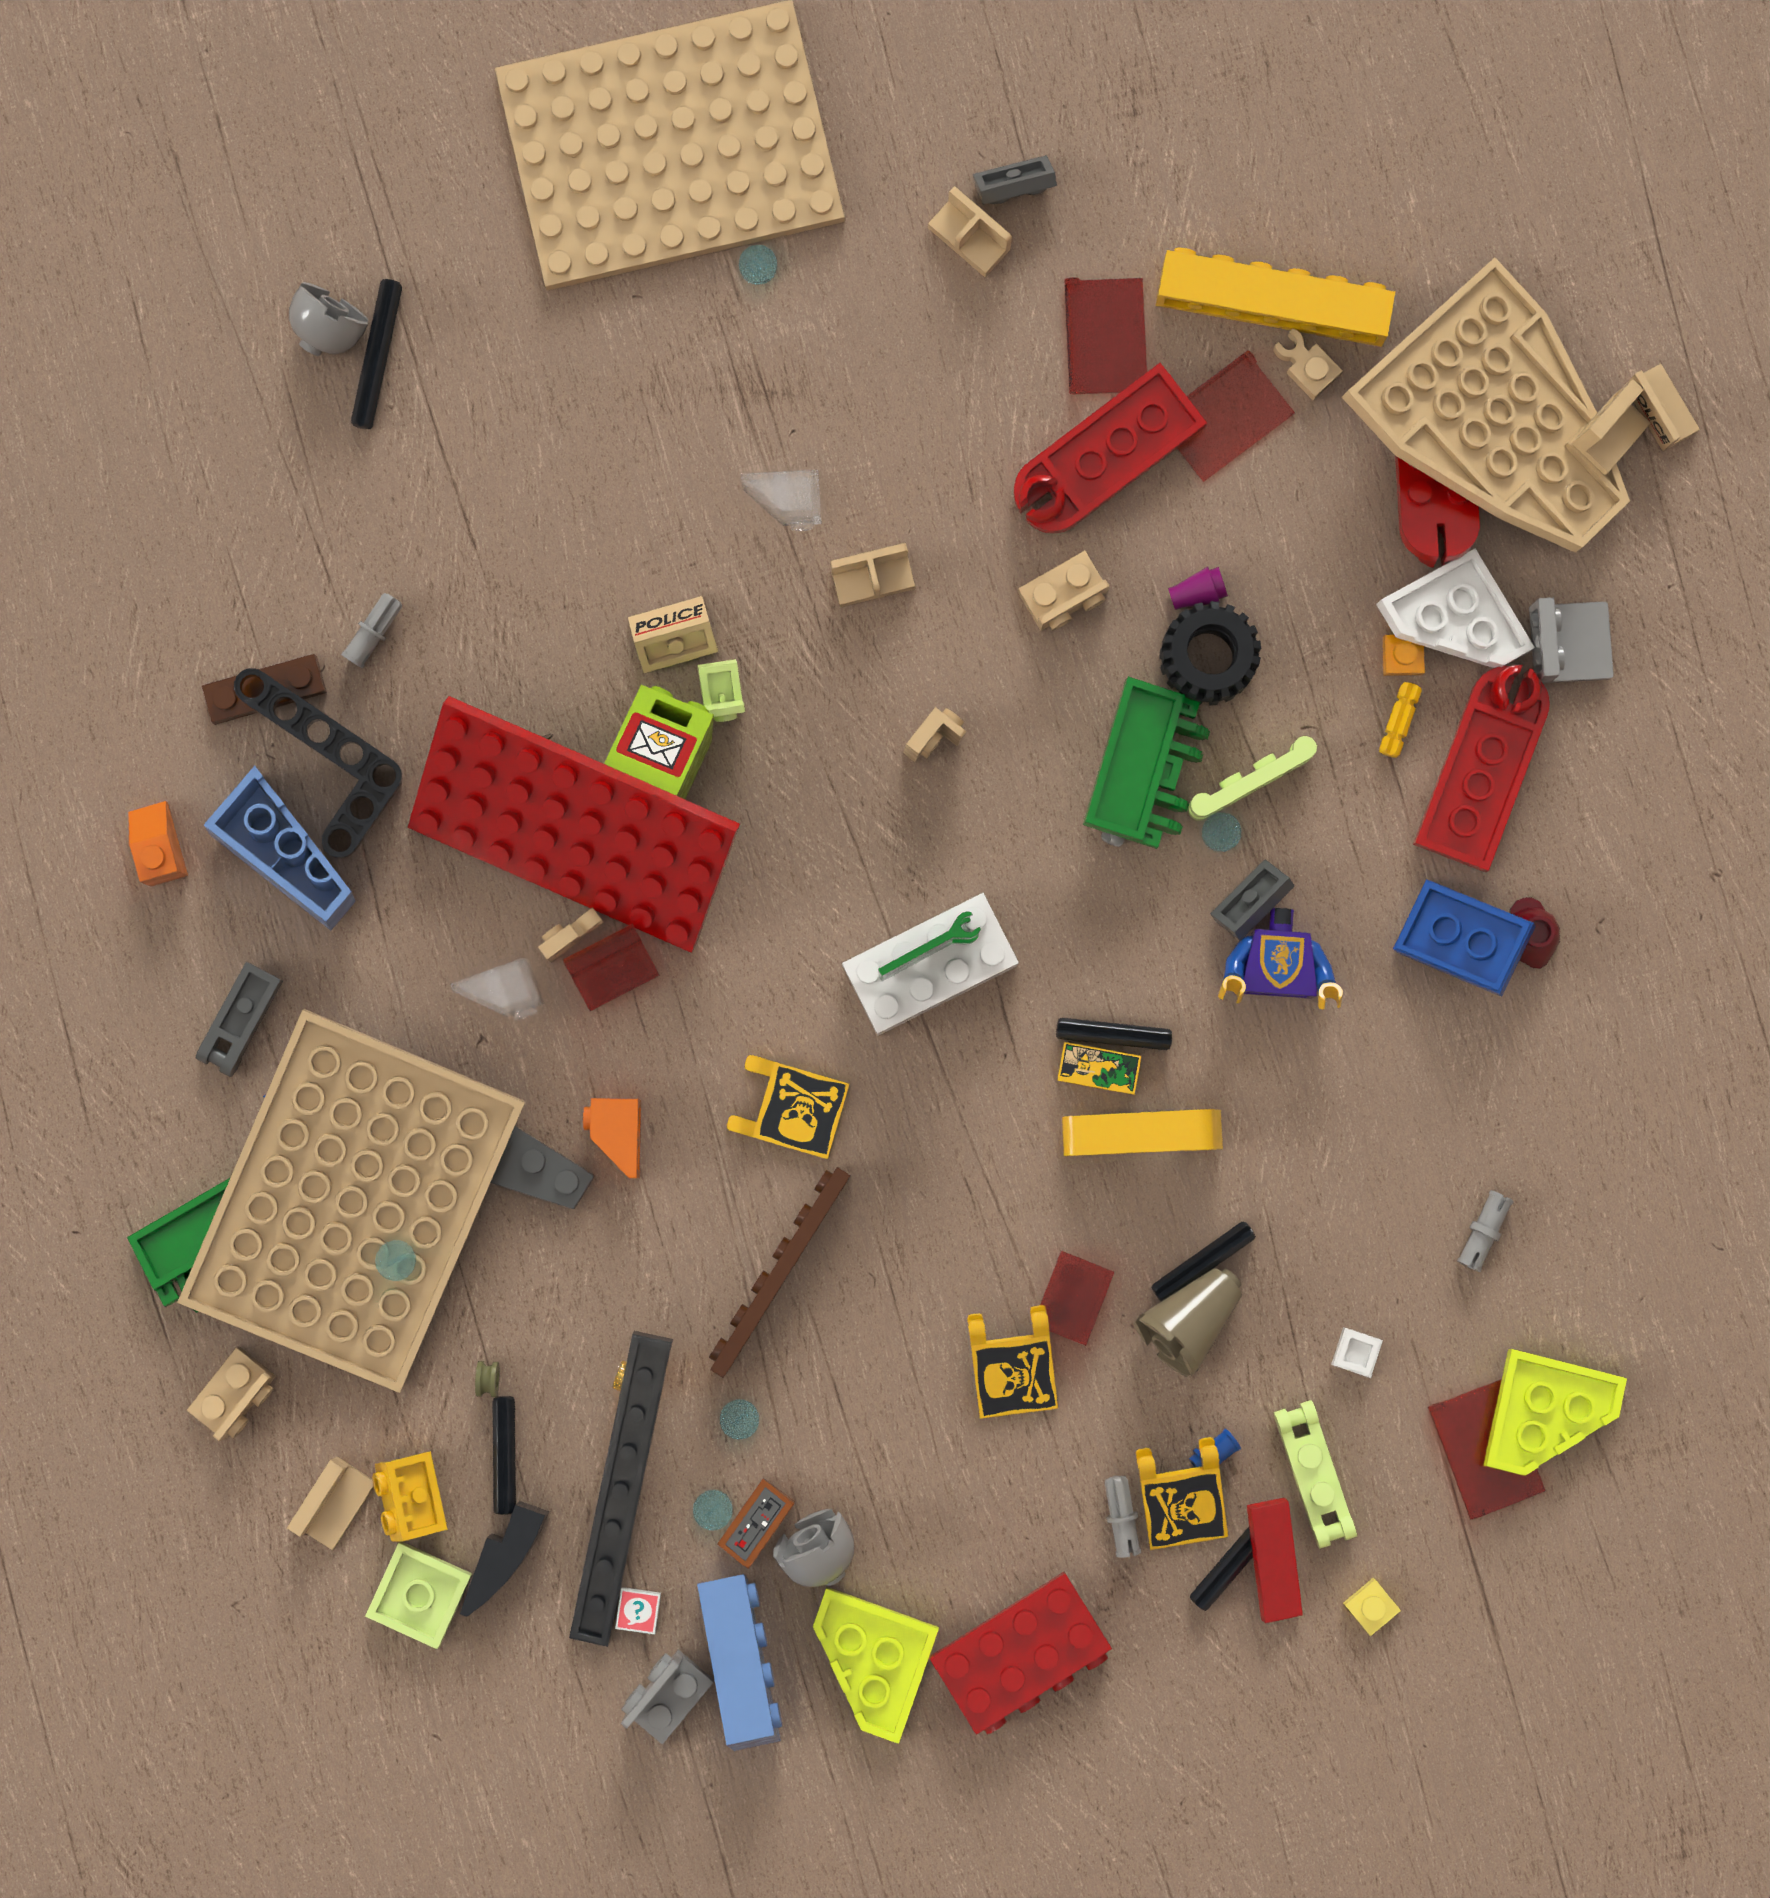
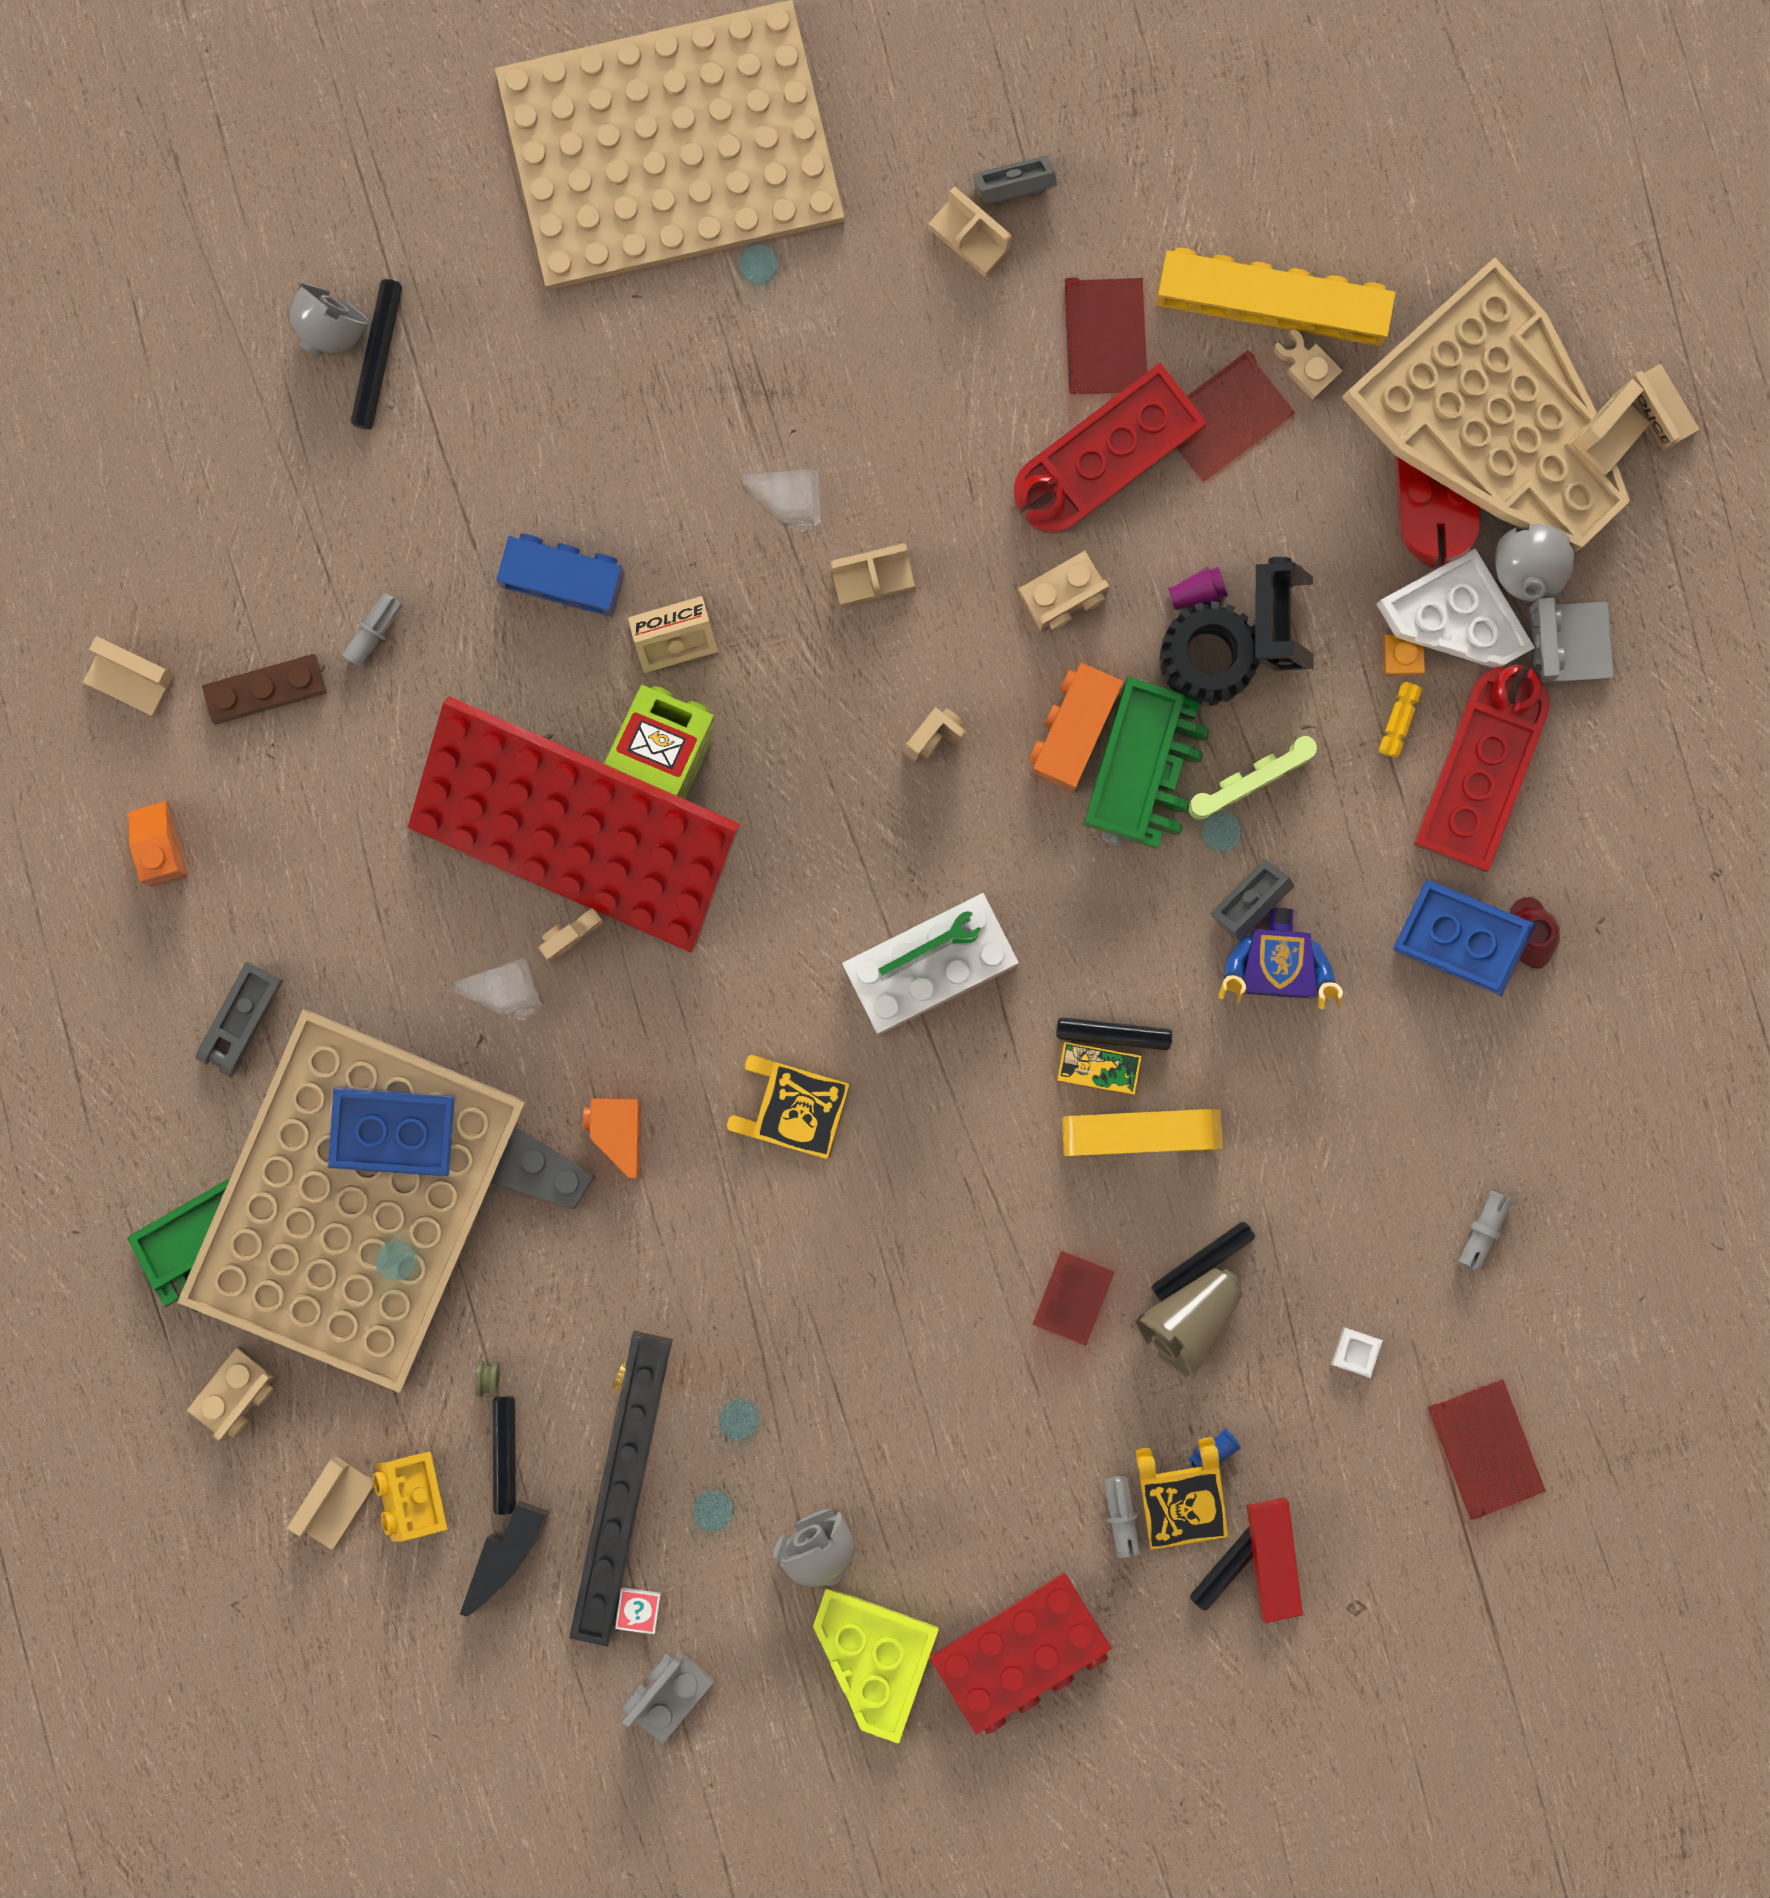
(127, 677): none -> tan panel
(271, 841): medium blue wedge -> none
(331, 750): black beam -> none
(391, 1131): none -> blue tile
(418, 1595): yellowish green plate -> none
(561, 574): none -> blue brick
(611, 967): clear red plate -> none
(721, 689): yellowish green bracket -> none
(739, 1663): medium blue wedge -> none
(756, 1523): slope -> none
(769, 1284): reddish brown plate -> none
(1013, 1372): flag -> none
(1075, 726): none -> orange brick
(1273, 615): none -> black panel
(1315, 1474): yellowish green plate -> none
(1371, 1606): light yellow plate -> none
(1534, 562): none -> light grey cylinder
(1547, 1409): neon yellow plate -> none

